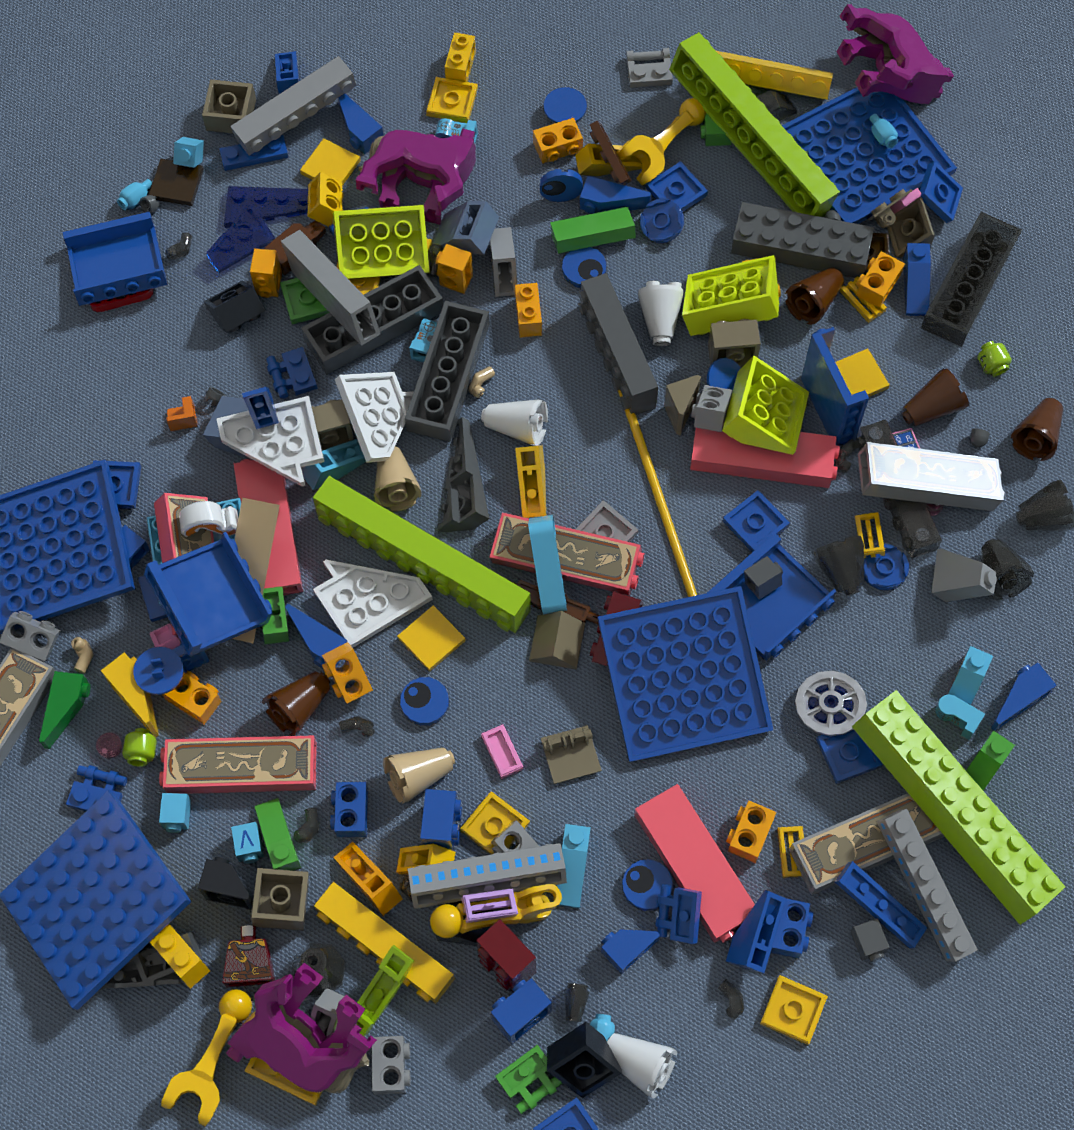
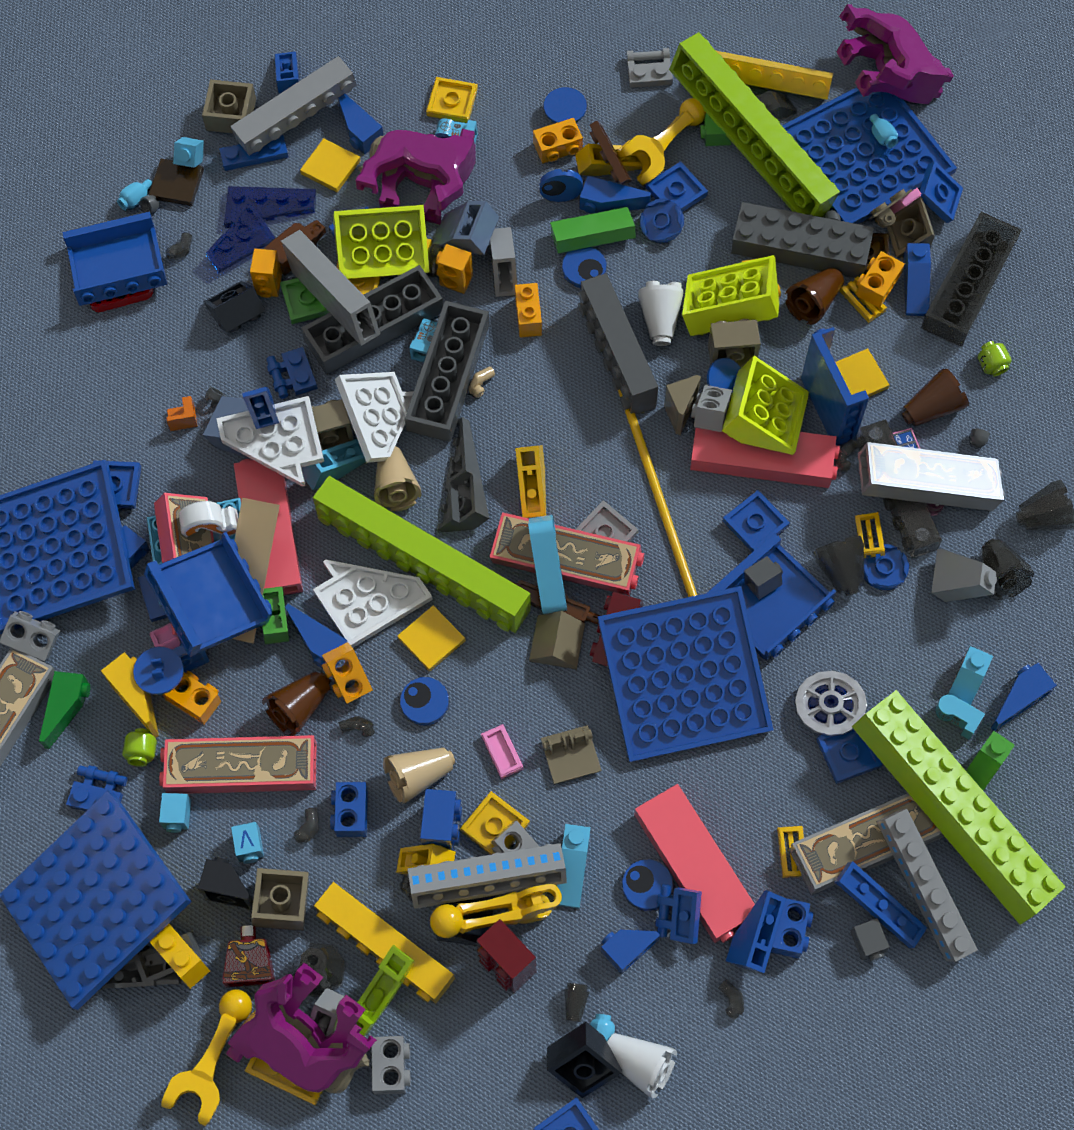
(84, 653): tan arm -> none
(109, 745): clear pink tile -> none
(277, 836): bright green slope -> none
(324, 198): yellow brick -> none
(368, 878): light orange slope -> none
(460, 57): yellow brick -> none
(468, 909): lavender tile -> none
(518, 419): white cone -> none
(520, 1010): blue brick -> none
(523, 1073): bright green plate -> none
(754, 832): light orange brick -> none
(793, 1010): yellow tile -> none
(1039, 431): reddish brown cone -> none

